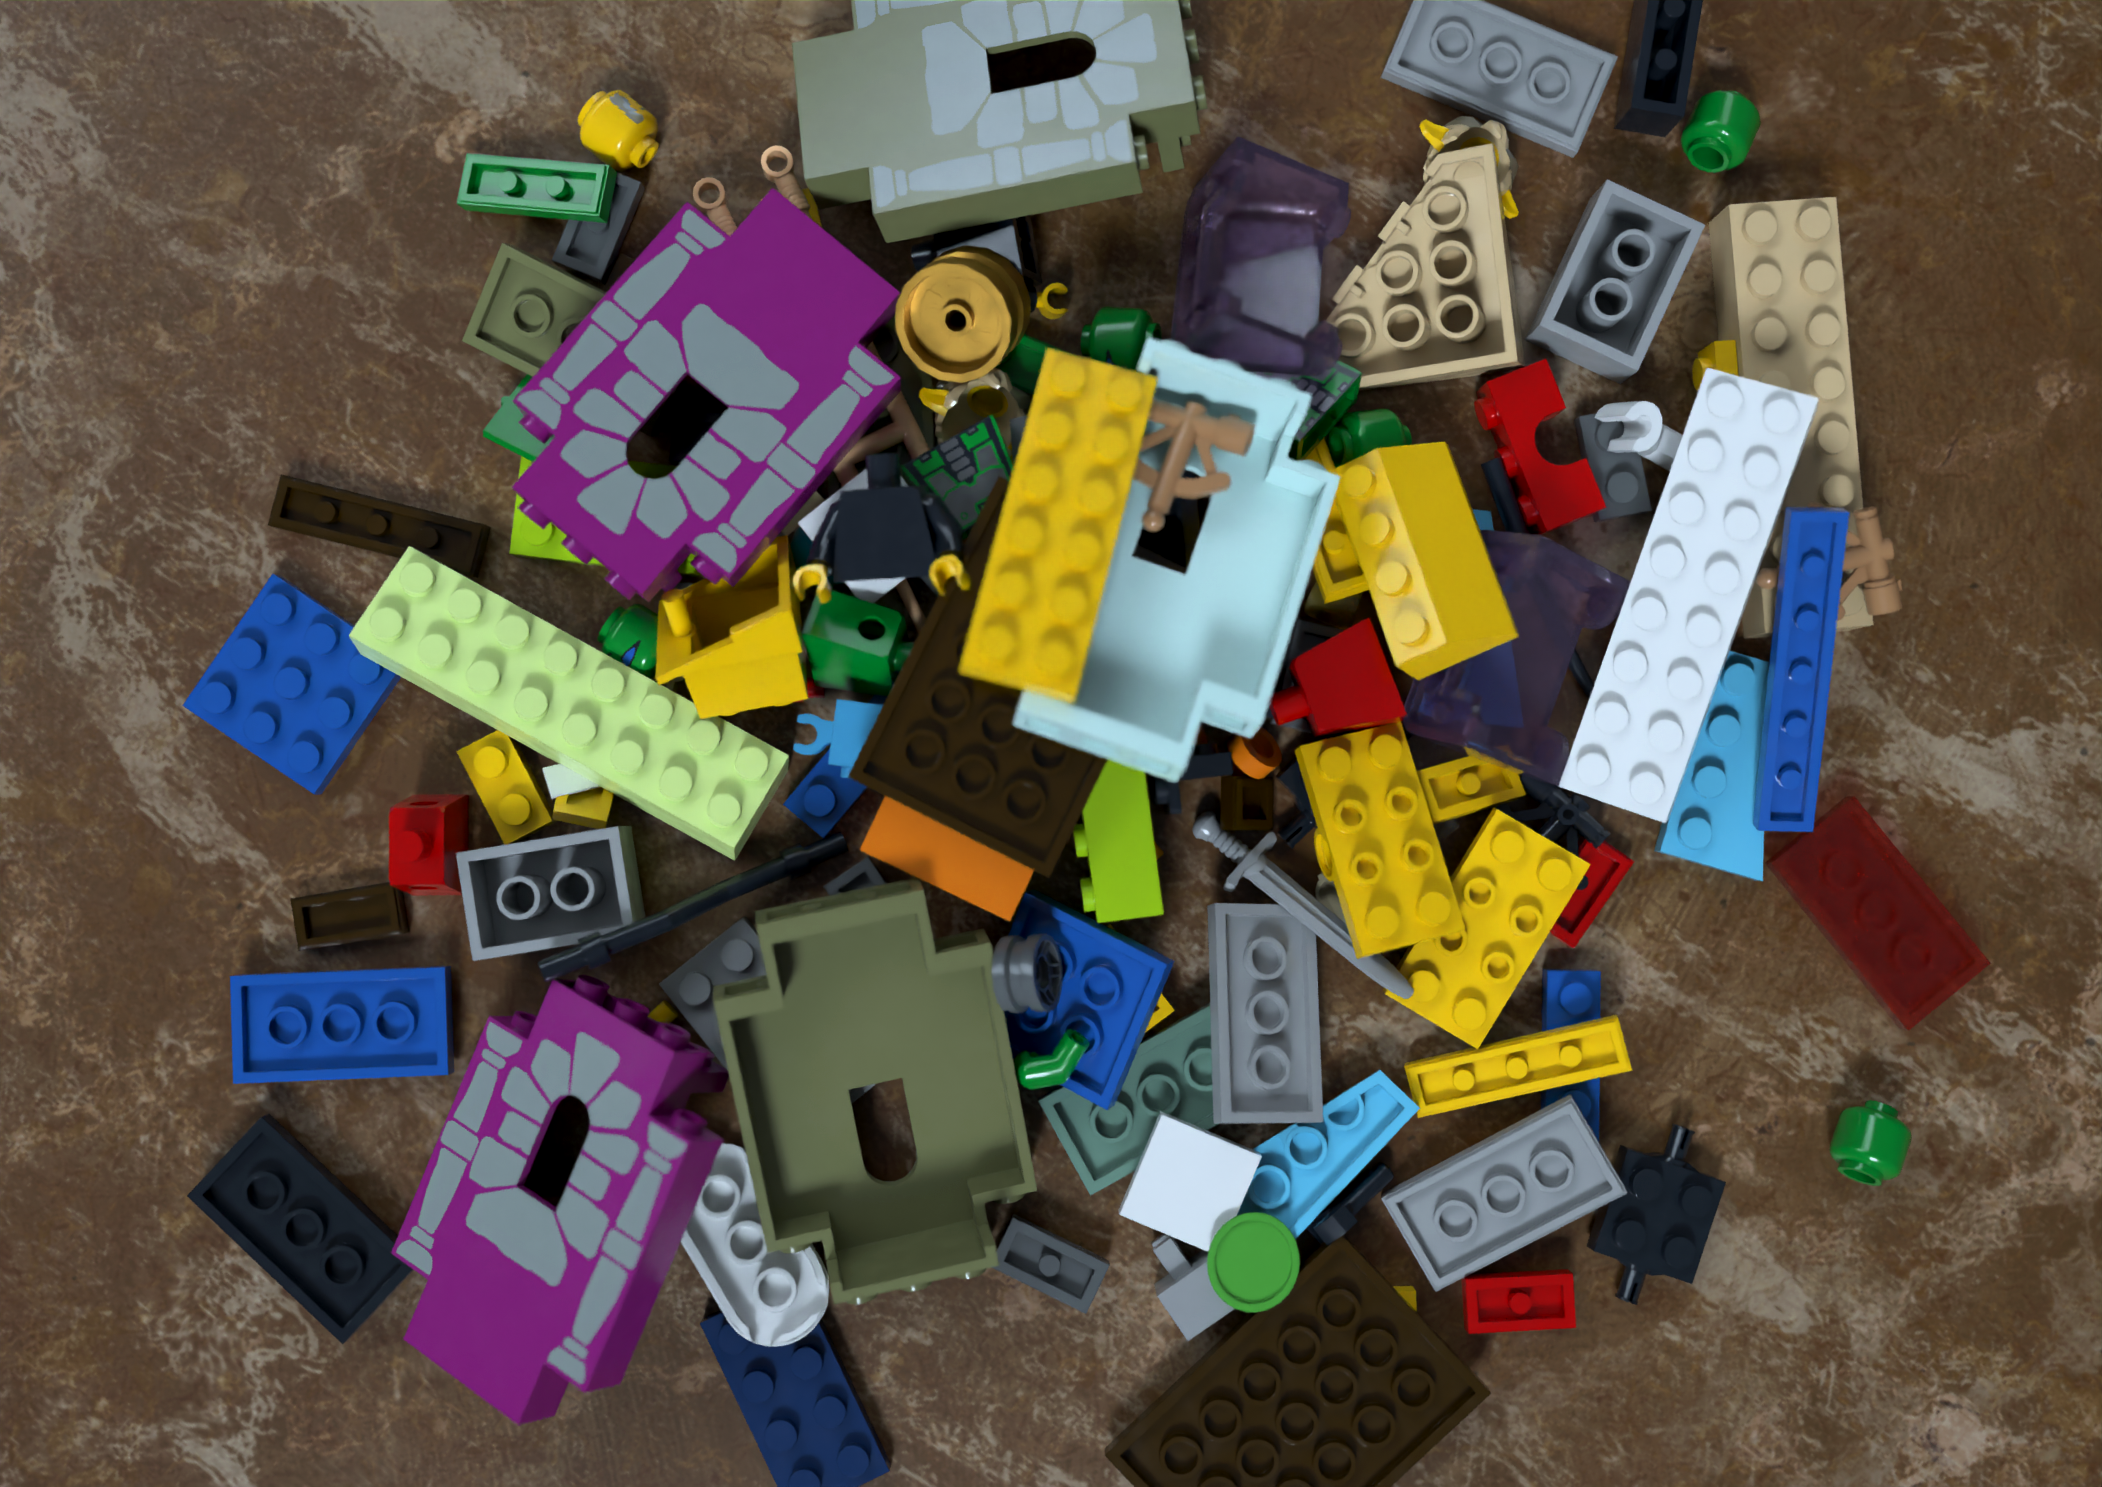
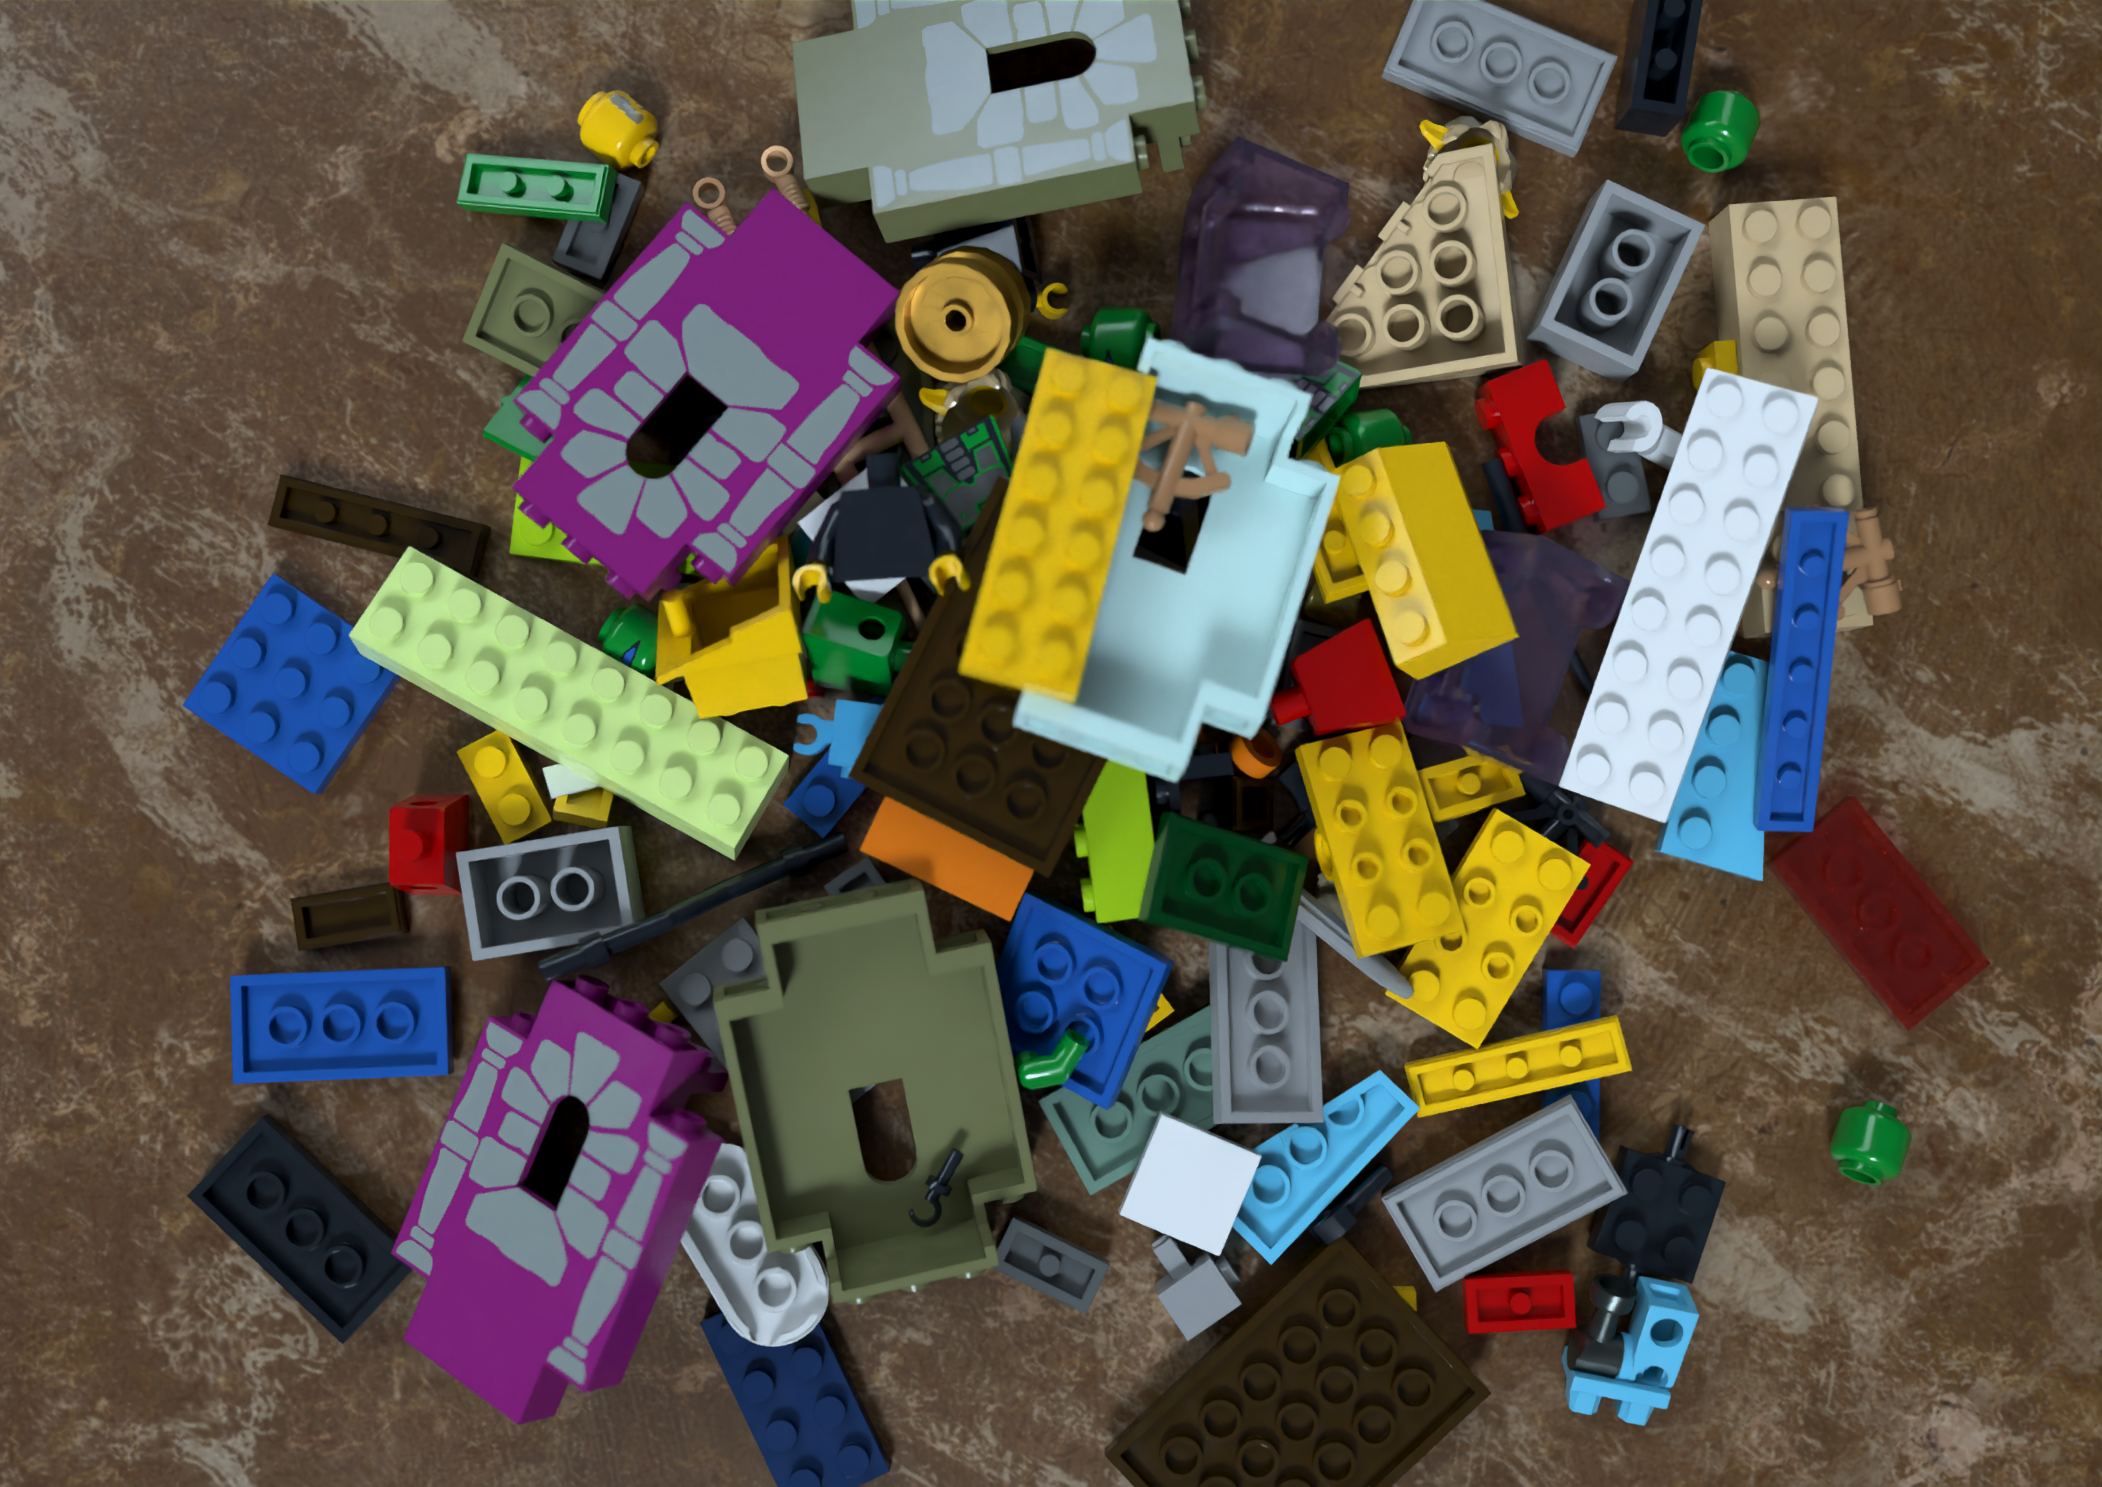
(938, 1187): none -> black hand
(1027, 973): dark grey wheel -> none
(1223, 887): none -> dark green tile
(1253, 1262): bright green piece -> none
(1634, 1365): none -> medium azure hips

